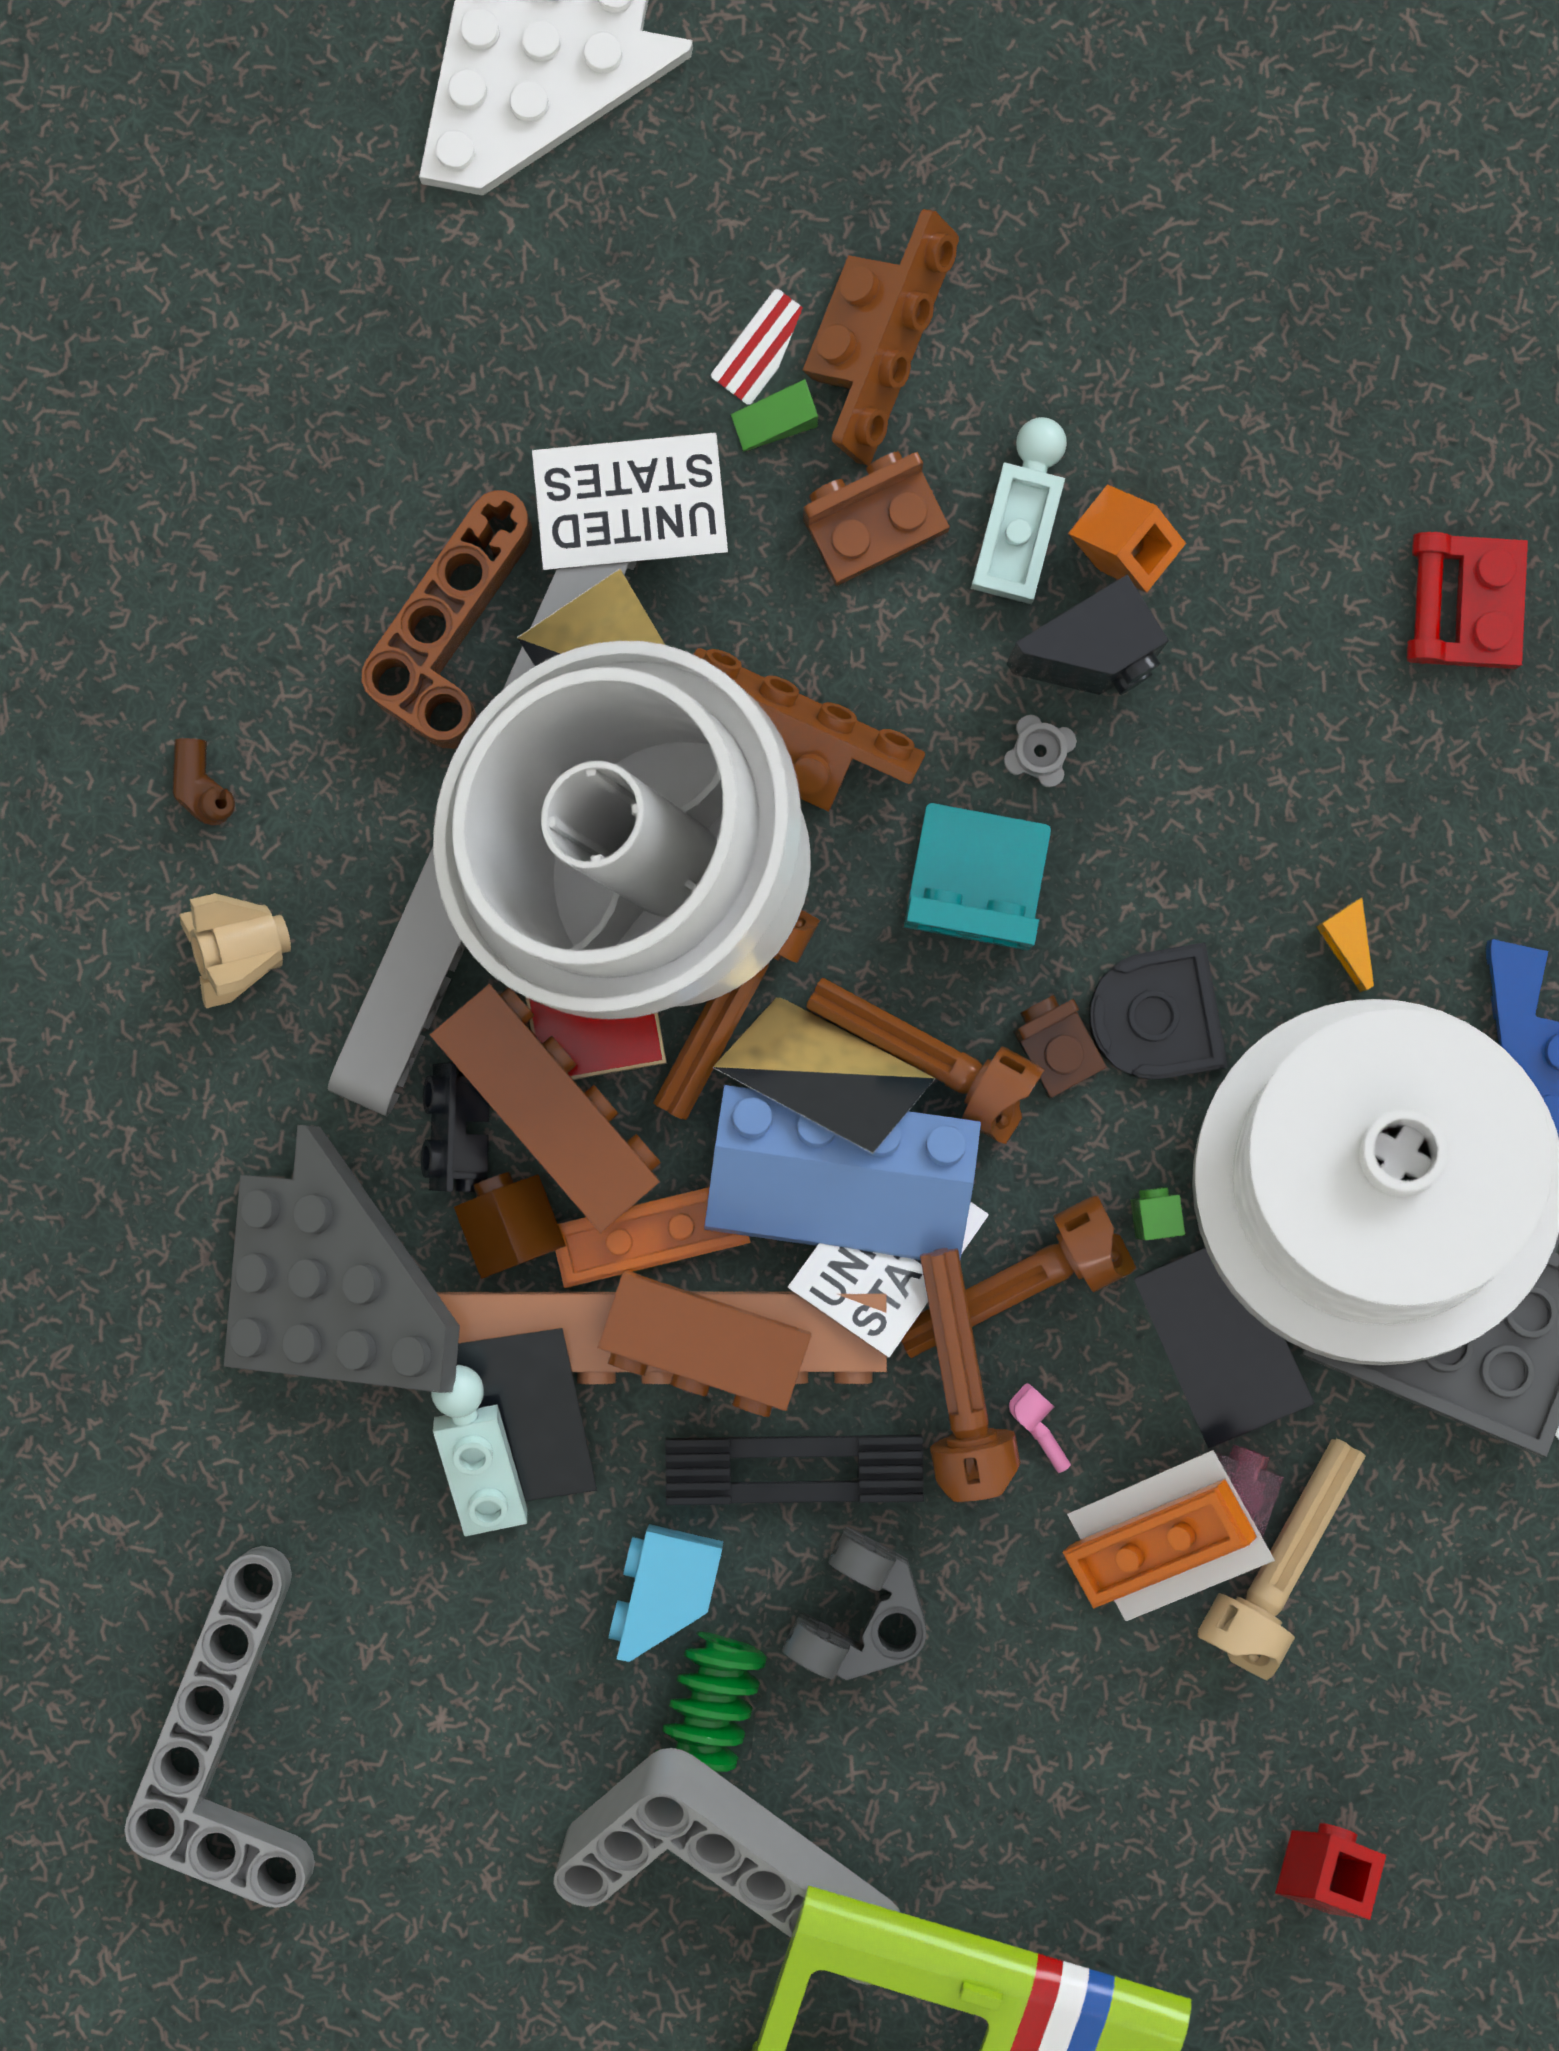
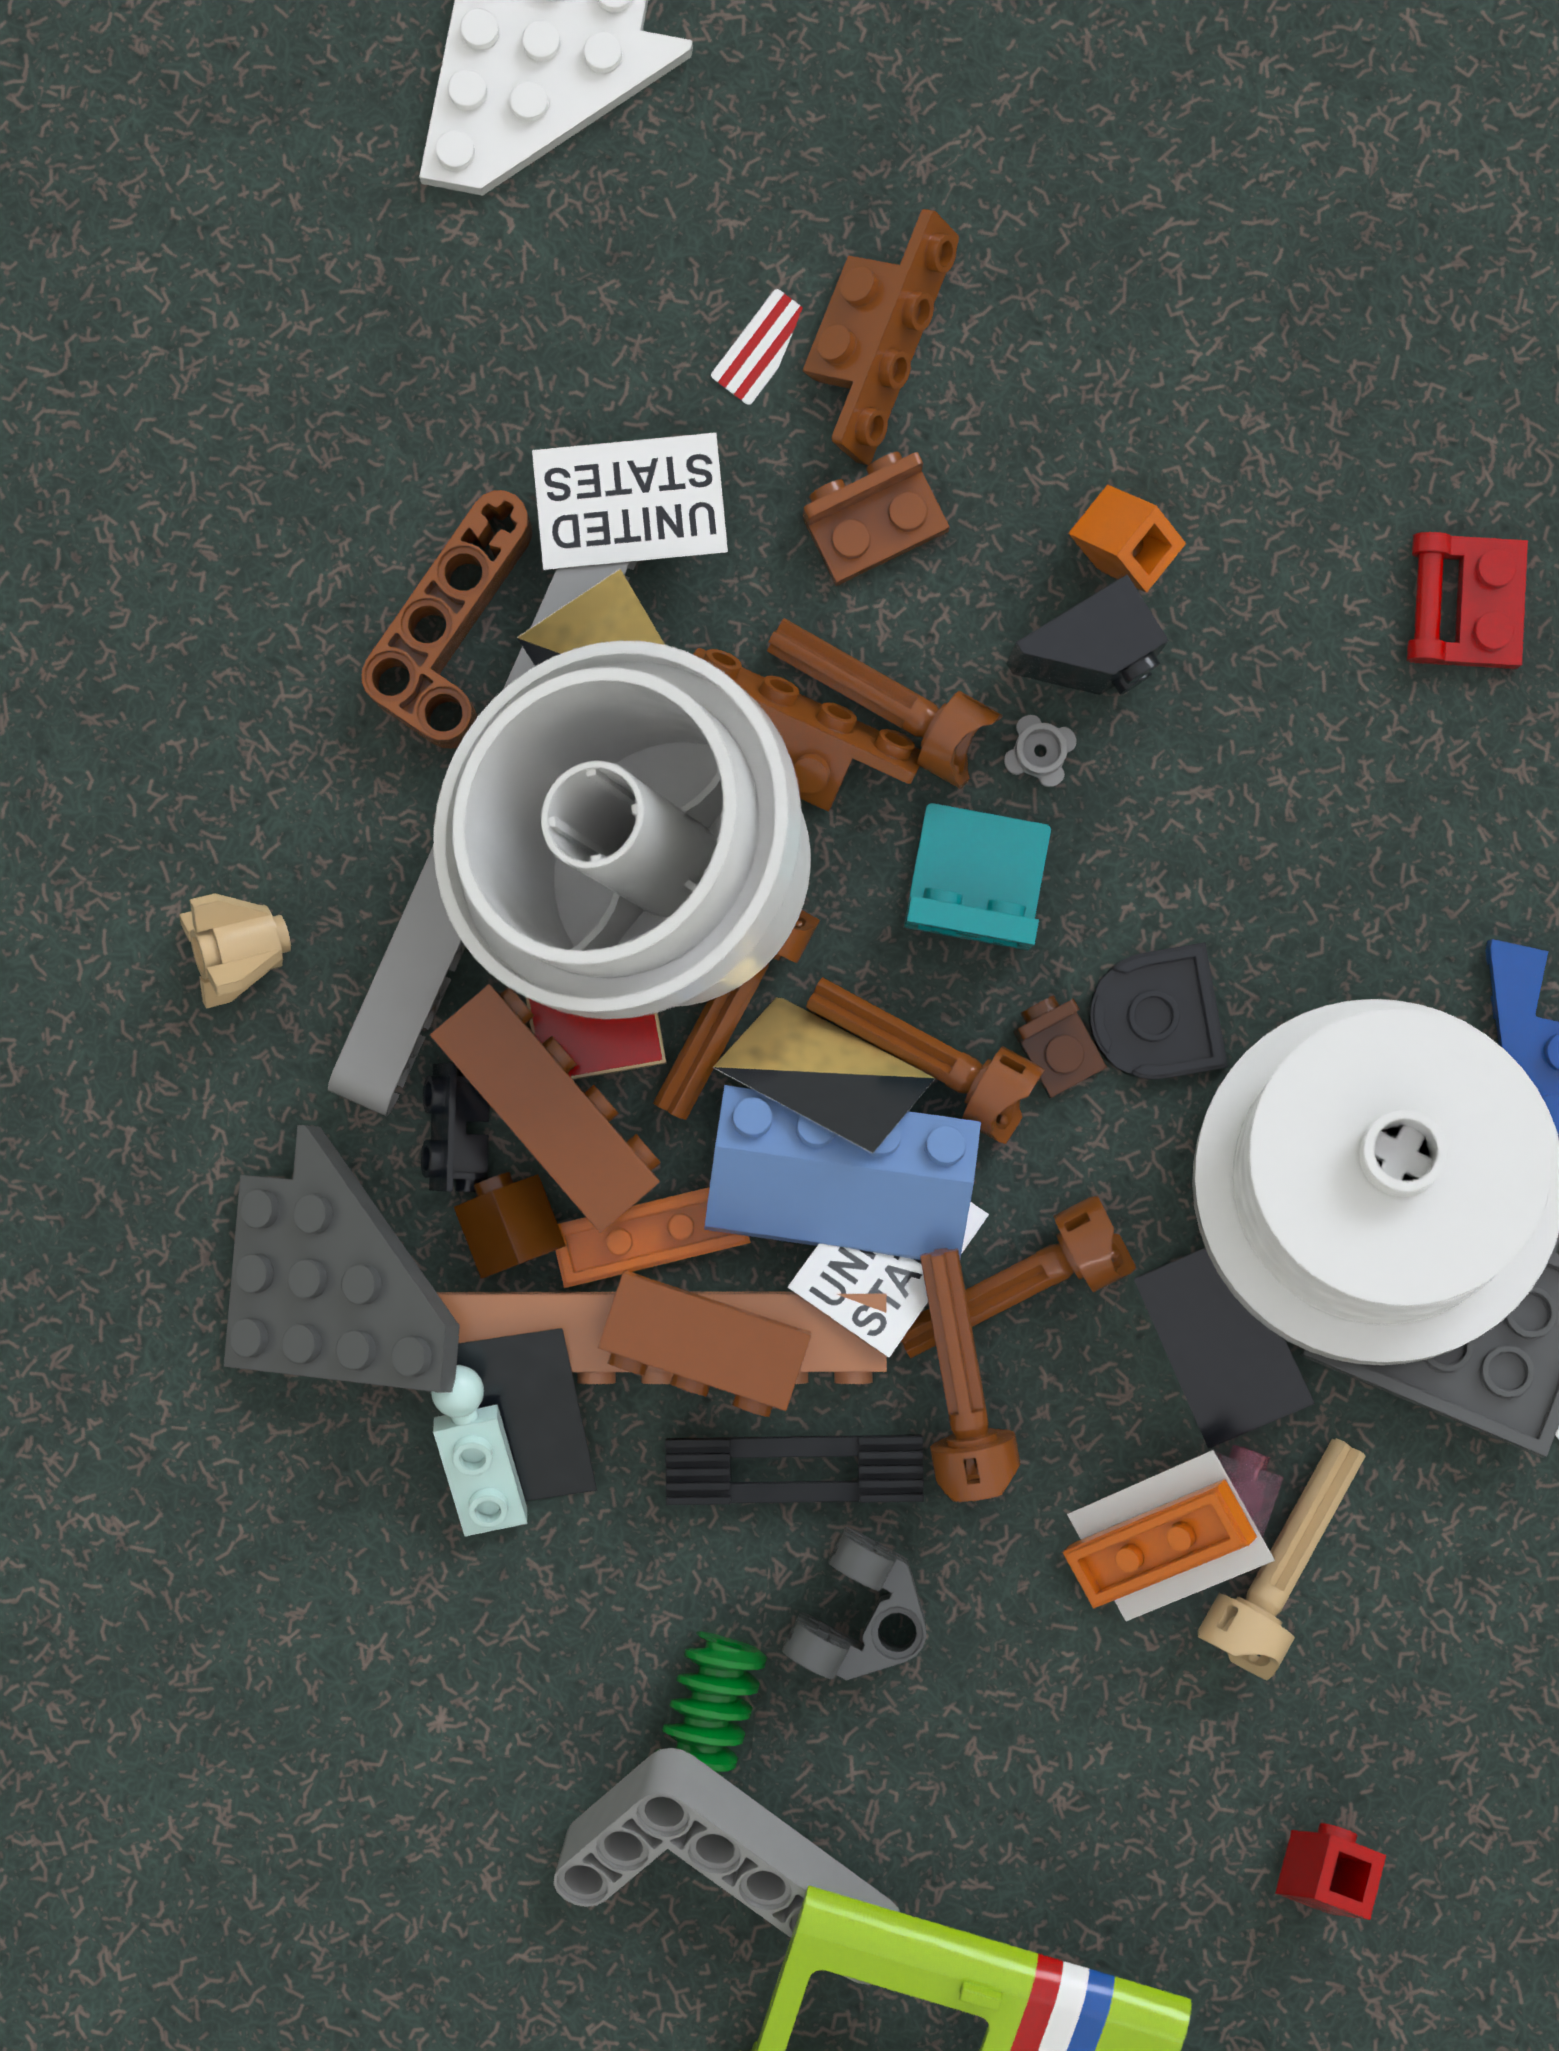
(194, 788): reddish brown arm -> none
(207, 1737): light grey beam -> none
(670, 1588): medium azure slope -> none
(776, 417): bright green piece -> none
(944, 731): none -> dark orange piece
(1022, 515): light aqua plate -> none
(1030, 1409): bright pink hand -> none
(1157, 1214): bright green piece -> none
(1348, 940): light orange piece -> none

